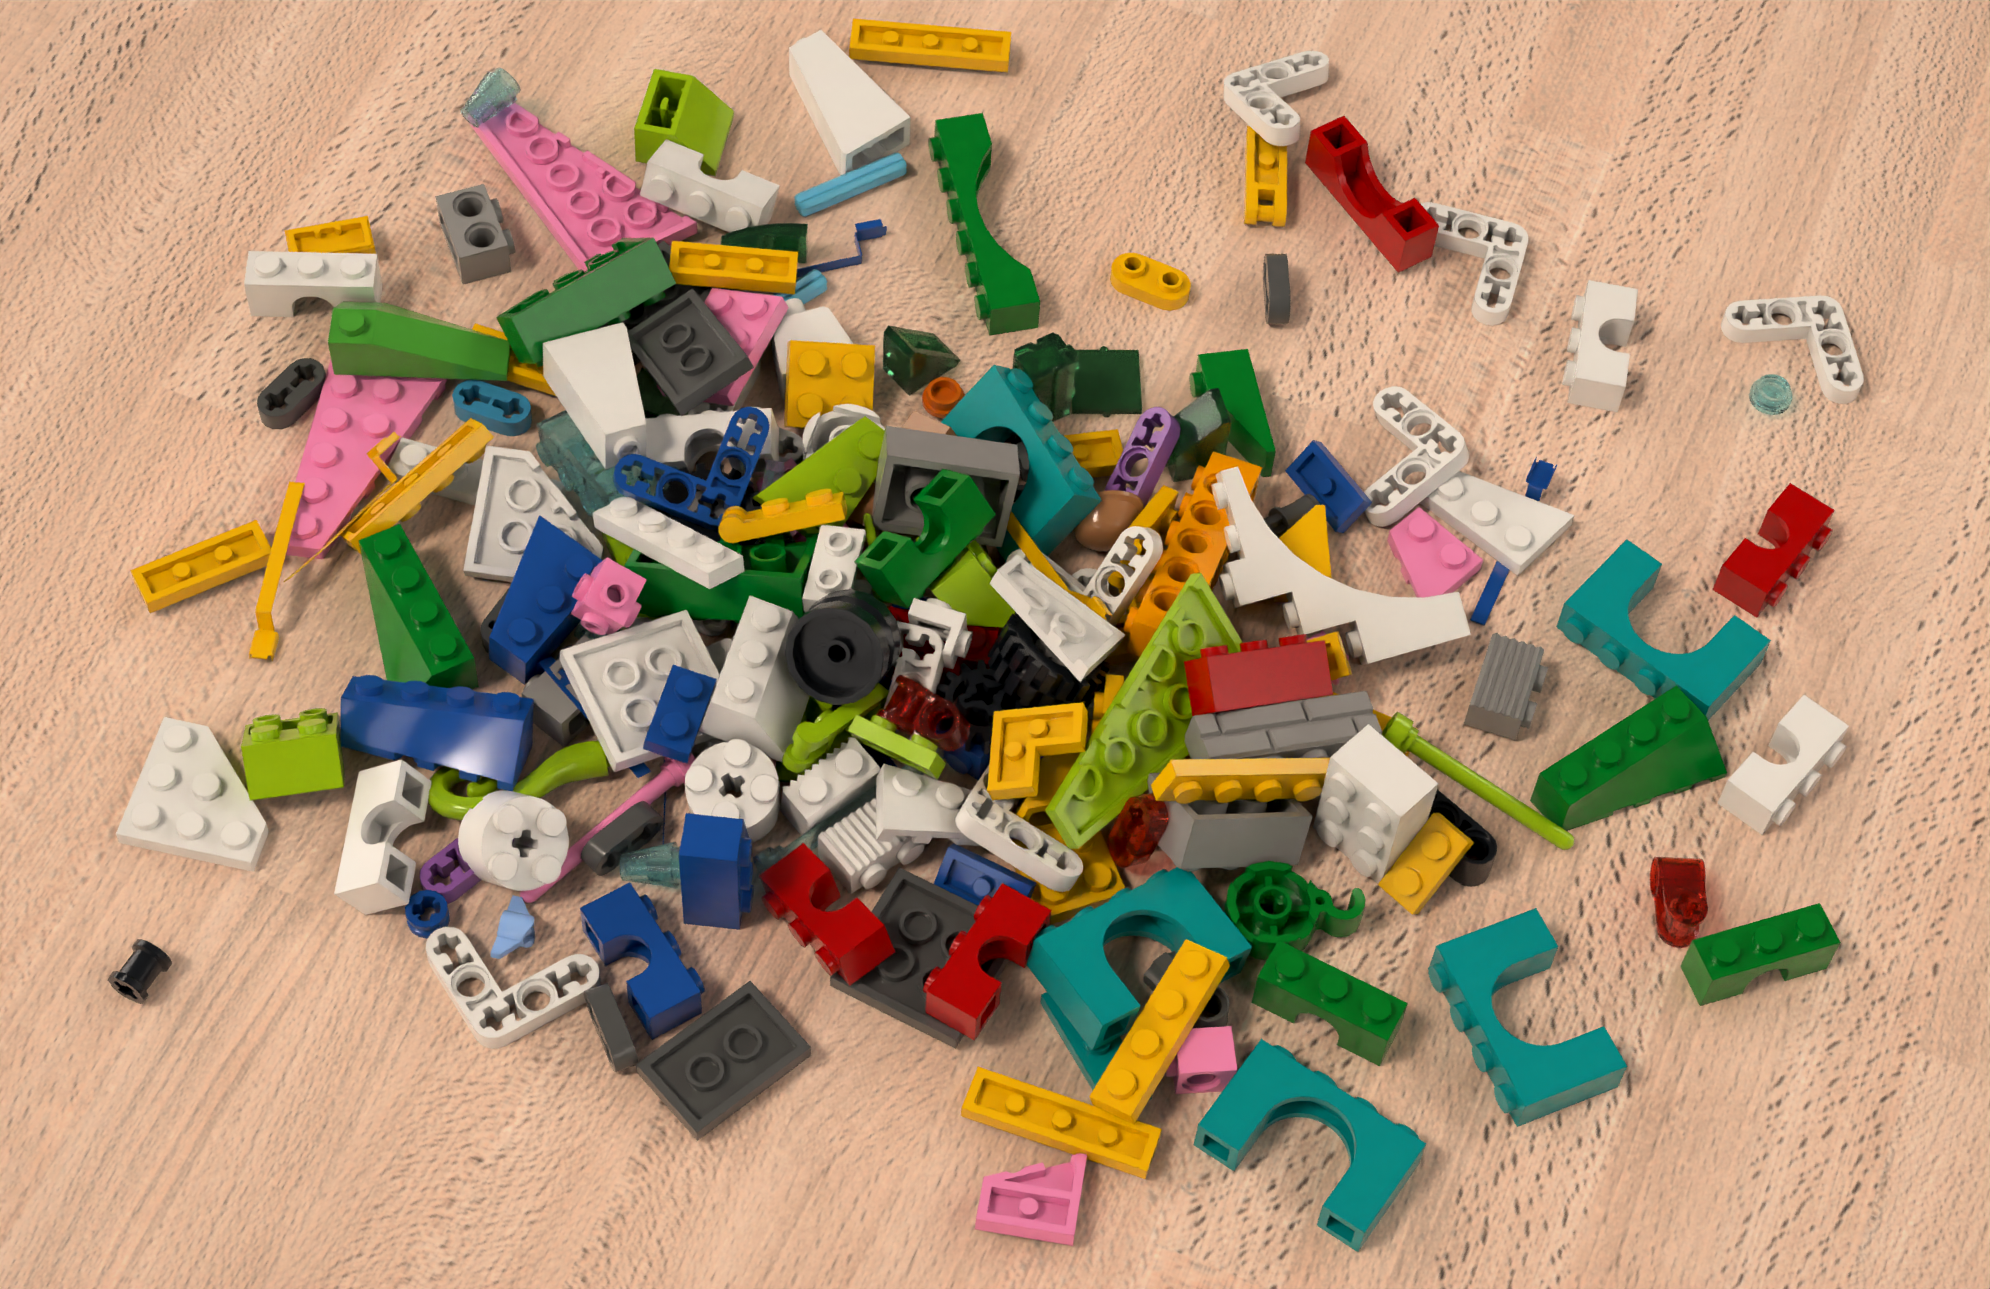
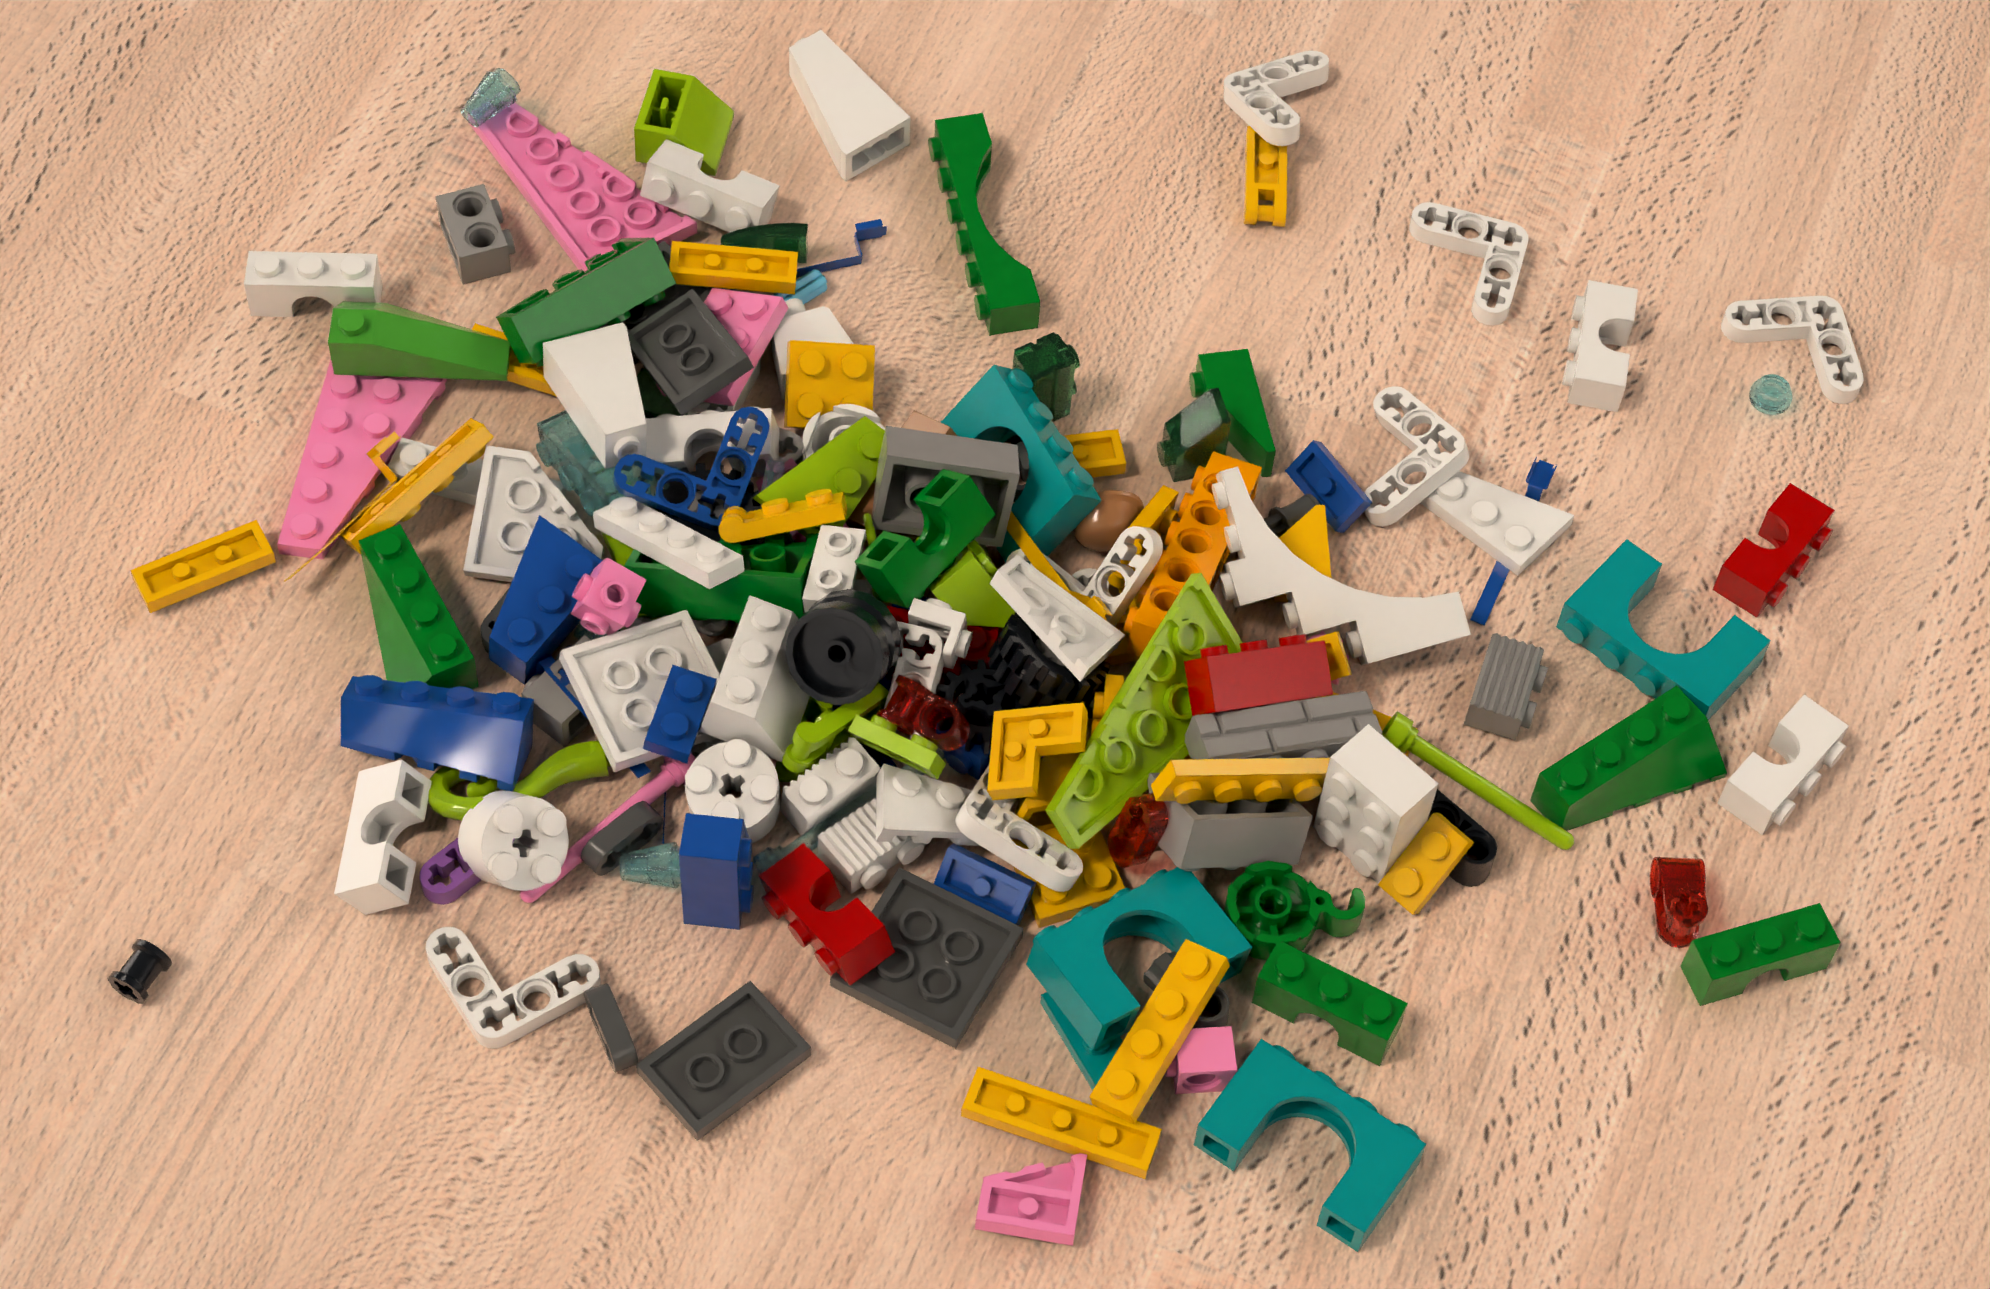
(193, 802): white plate -> none
(266, 639): yellow piece -> none
(288, 391): dark grey beam -> none
(293, 754): lime slope -> none
(333, 237): yellow plate -> none
(417, 906): blue bush -> none
(492, 407): dark azure beam -> none
(514, 929): light blue piece -> none
(627, 927): blue arch -> none
(850, 184): medium azure axle -> none
(915, 357): clear green slope -> none
(930, 45): yellow plate -> none
(941, 396): orange plate -> none
(1003, 928): red arch -> none
(1107, 382): clear green piece -> none
(1142, 435): medium lavender beam -> none
(1146, 279): yellow plate -> none
(1276, 289): dark grey beam -> none
(1343, 165): red arch -> none
(1431, 555): bright pink wing -> none
(1526, 1076): teal arch -> none

